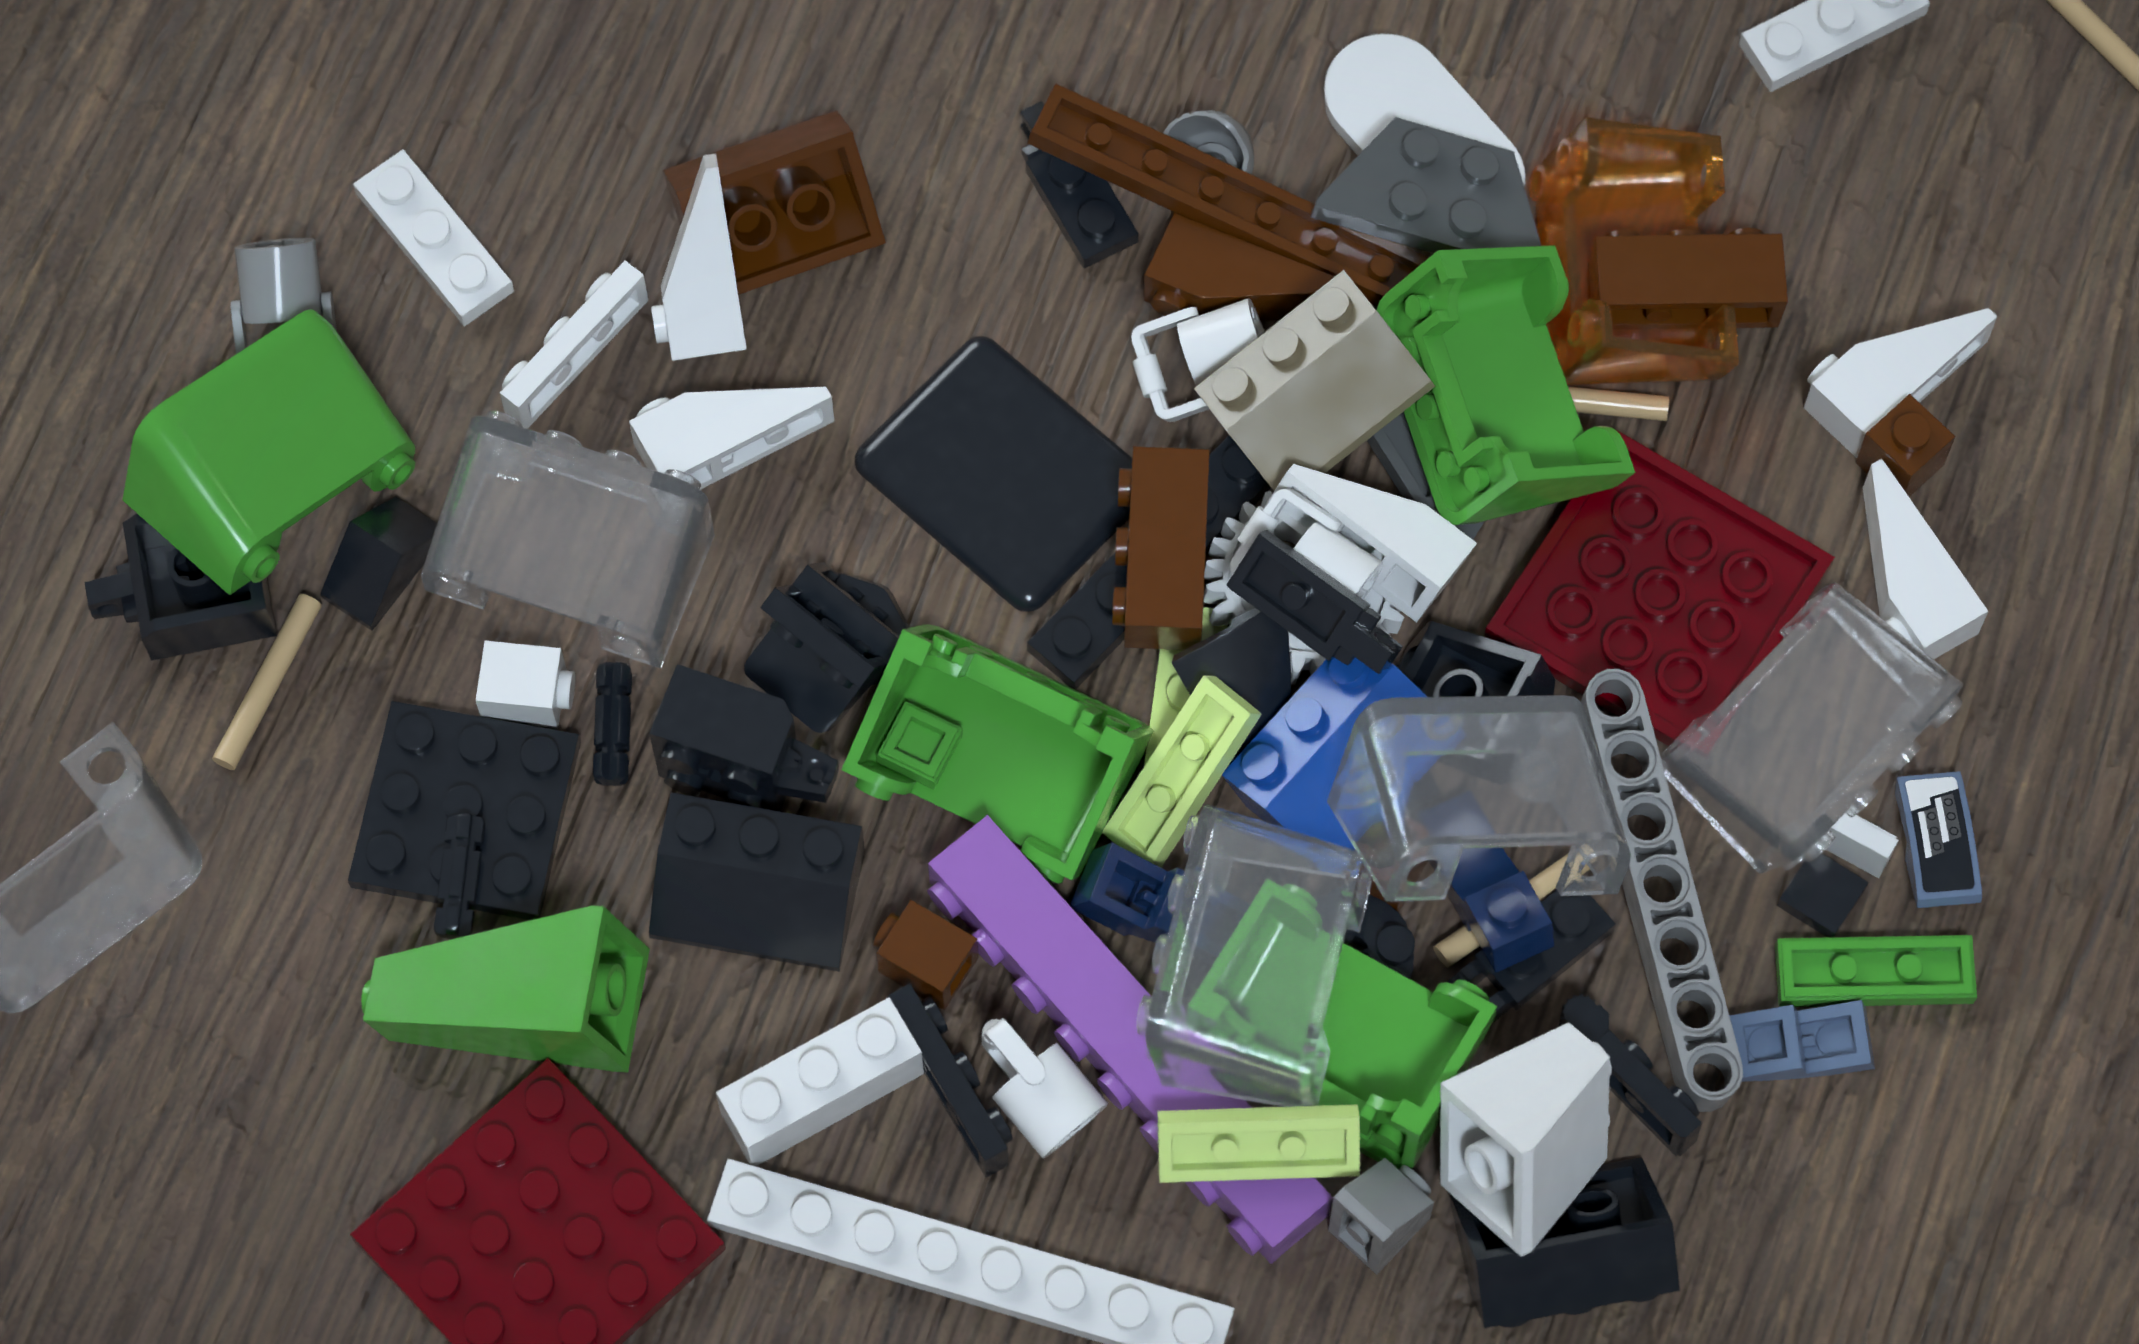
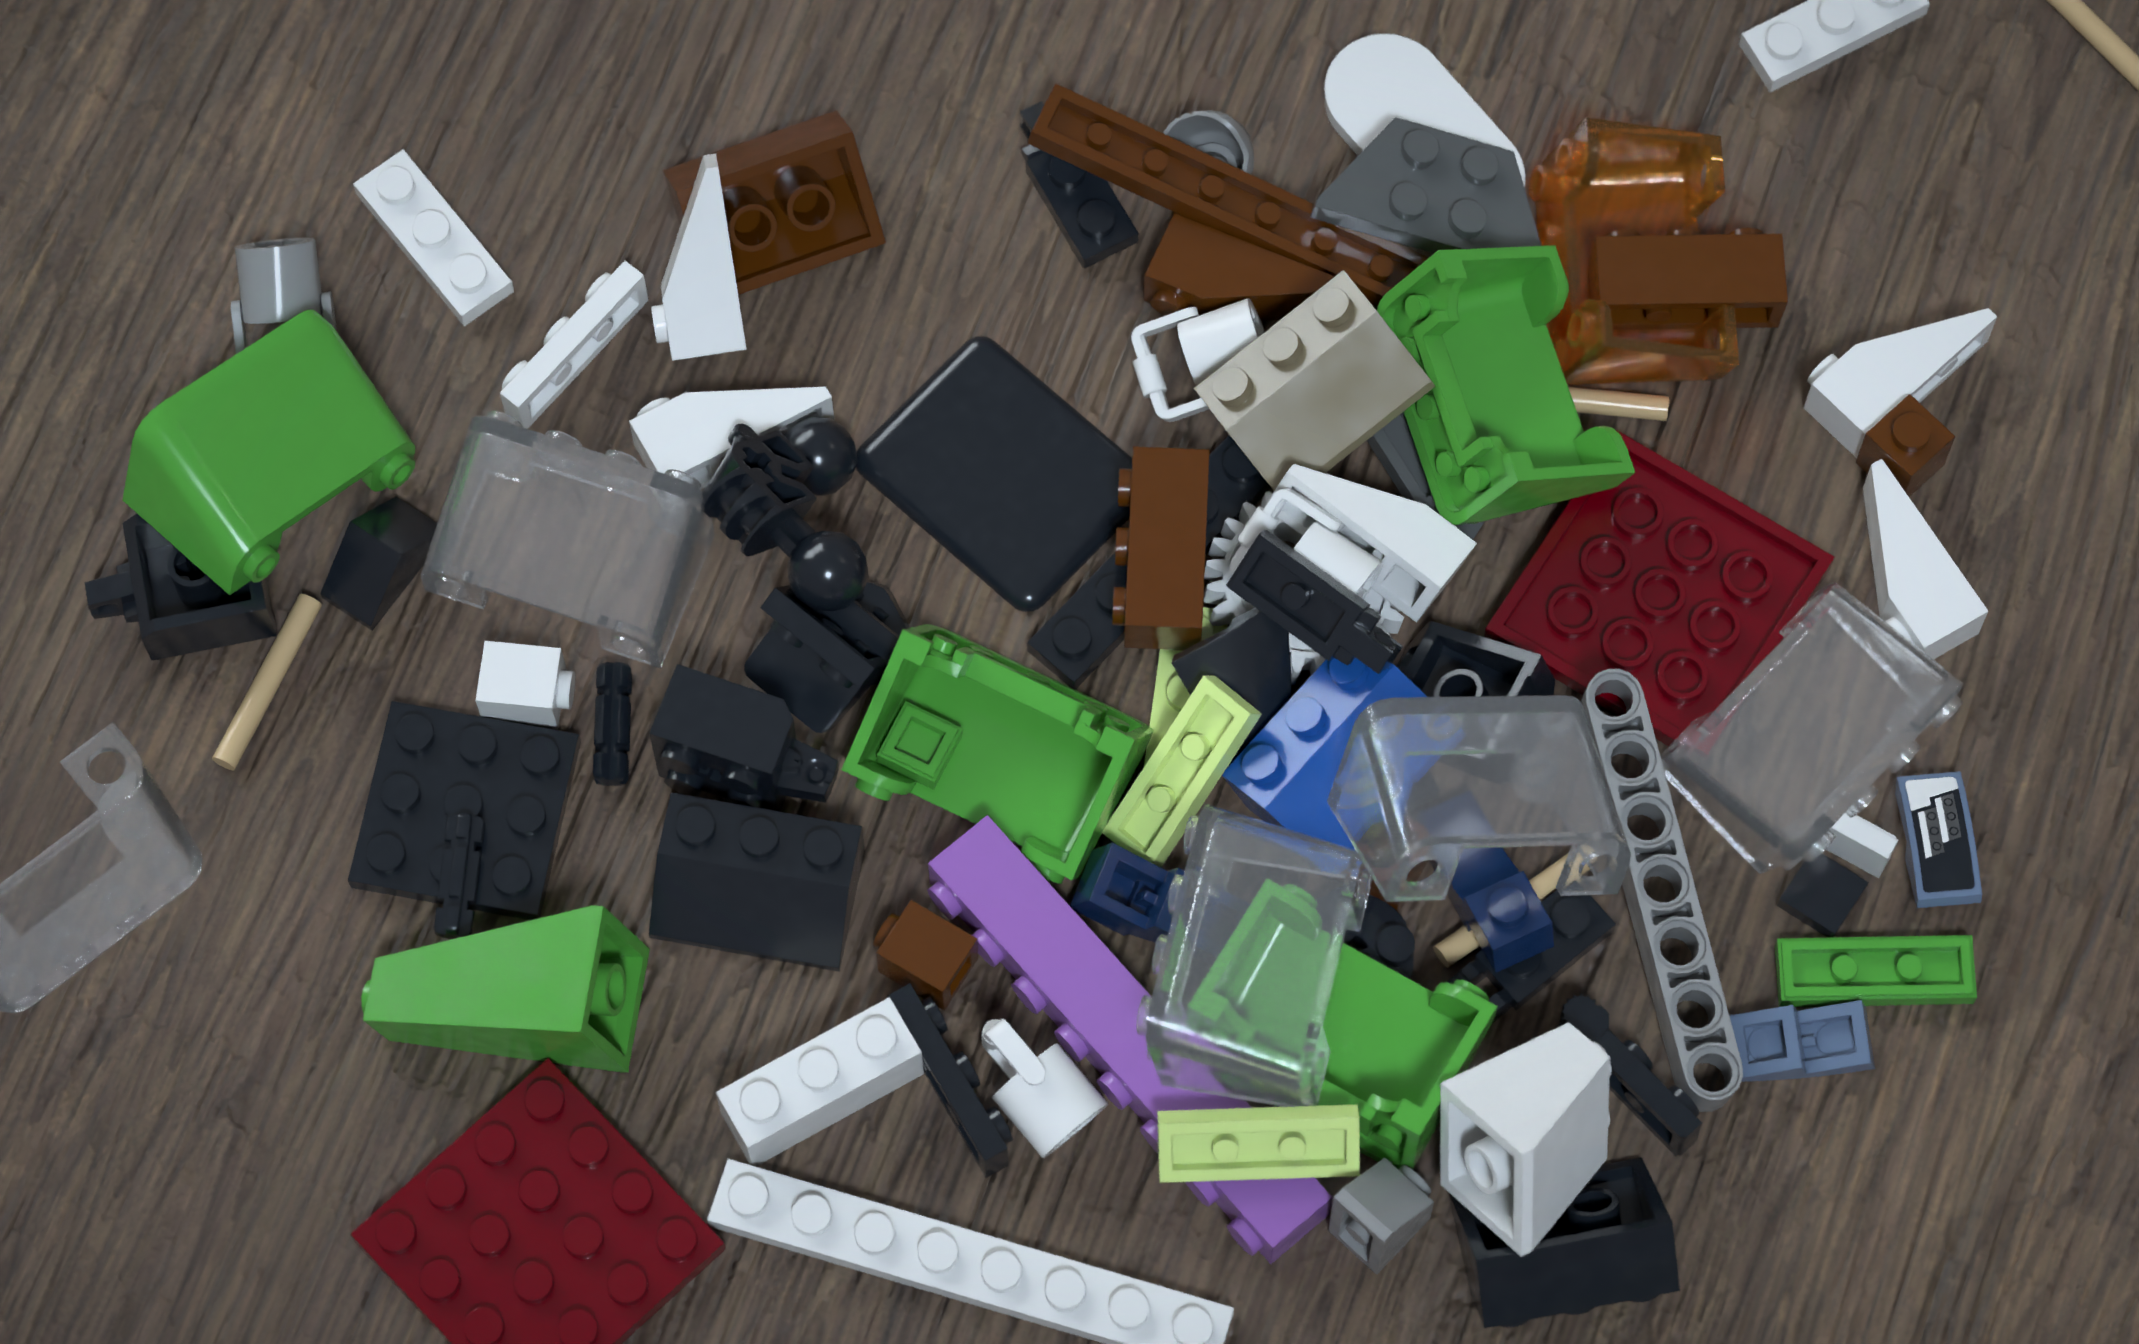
(767, 491): none -> black piece

